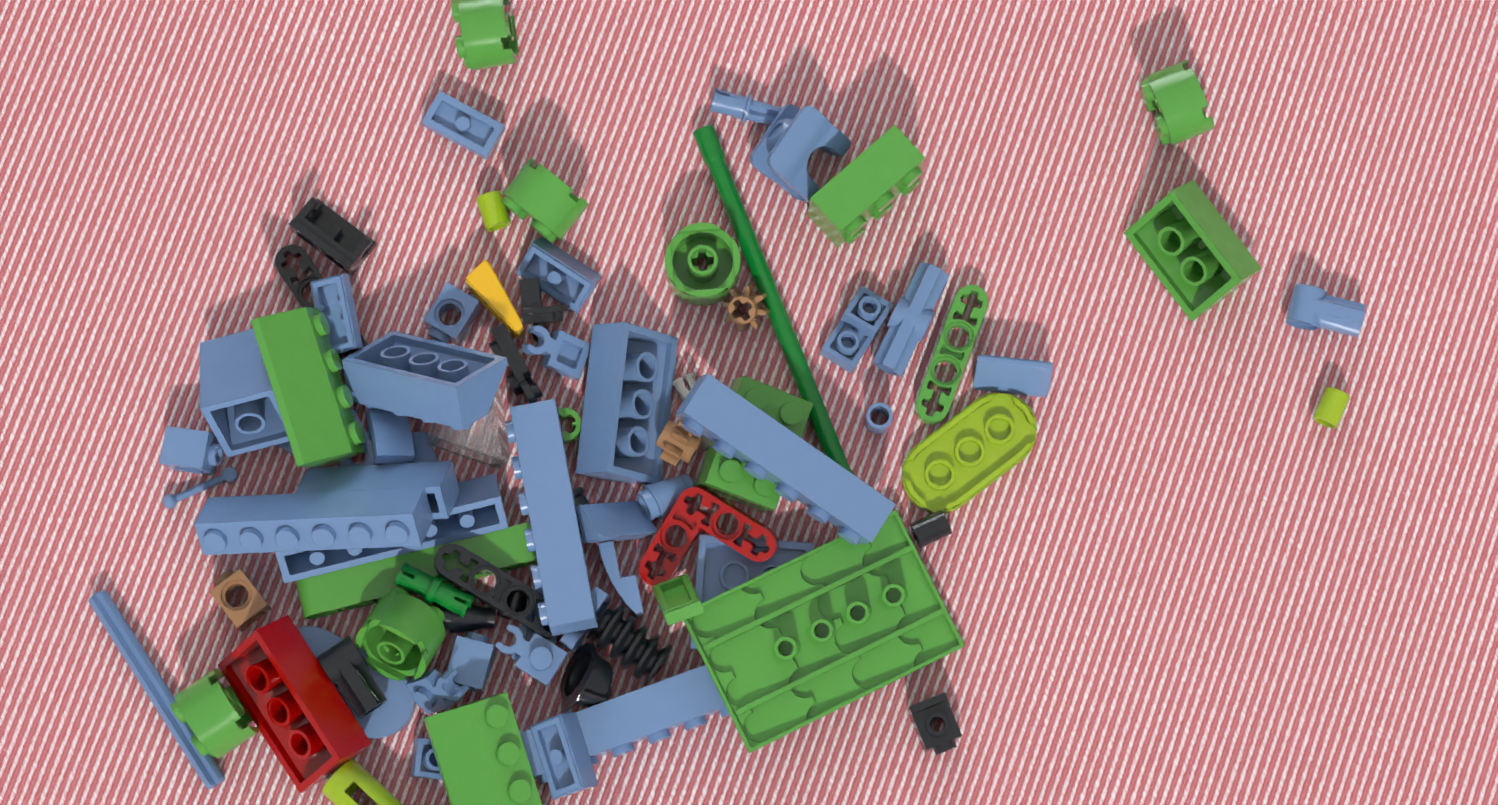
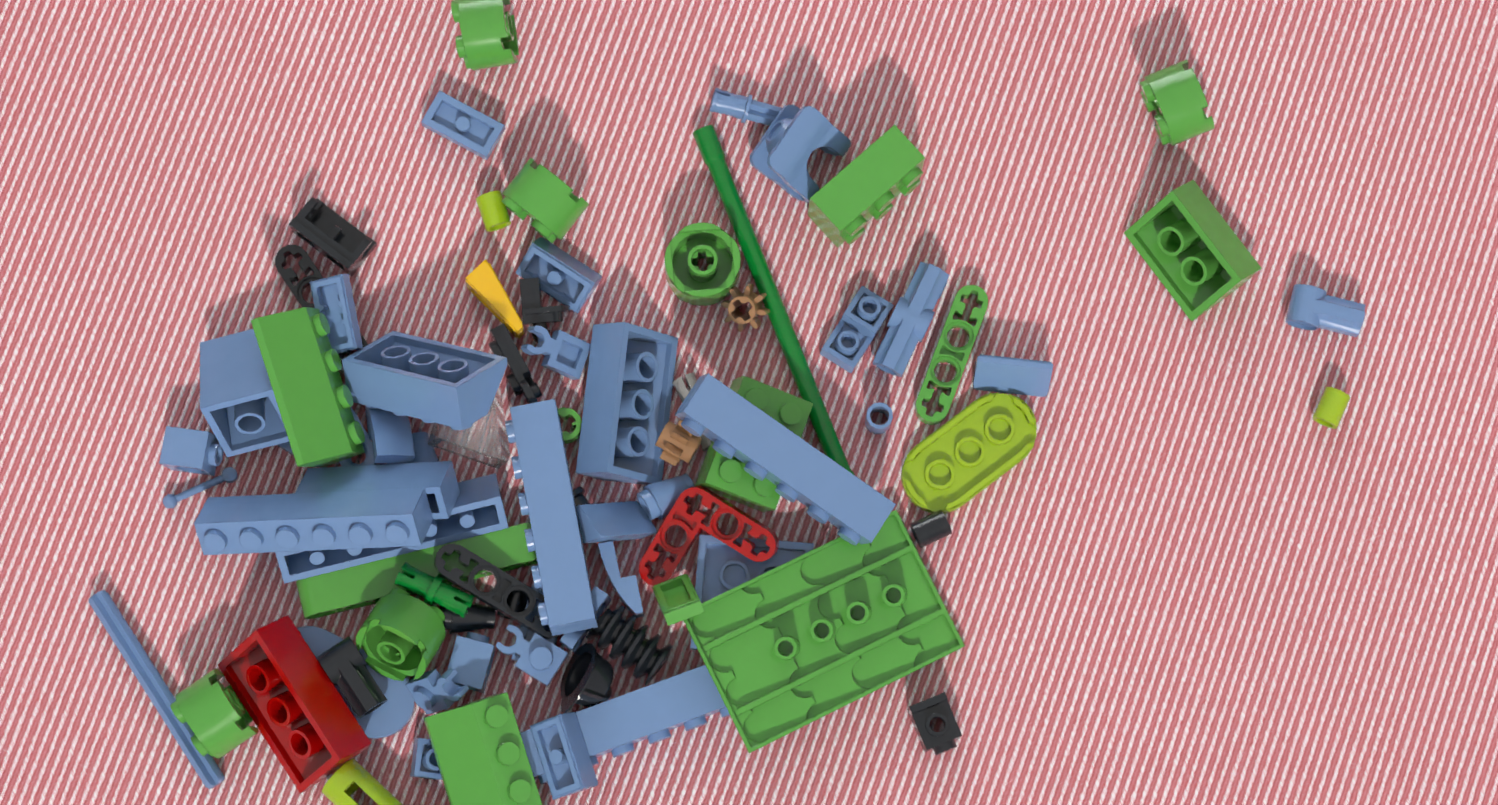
(249, 612): medium nougat brick -> none
(454, 299): medium blue brick -> none

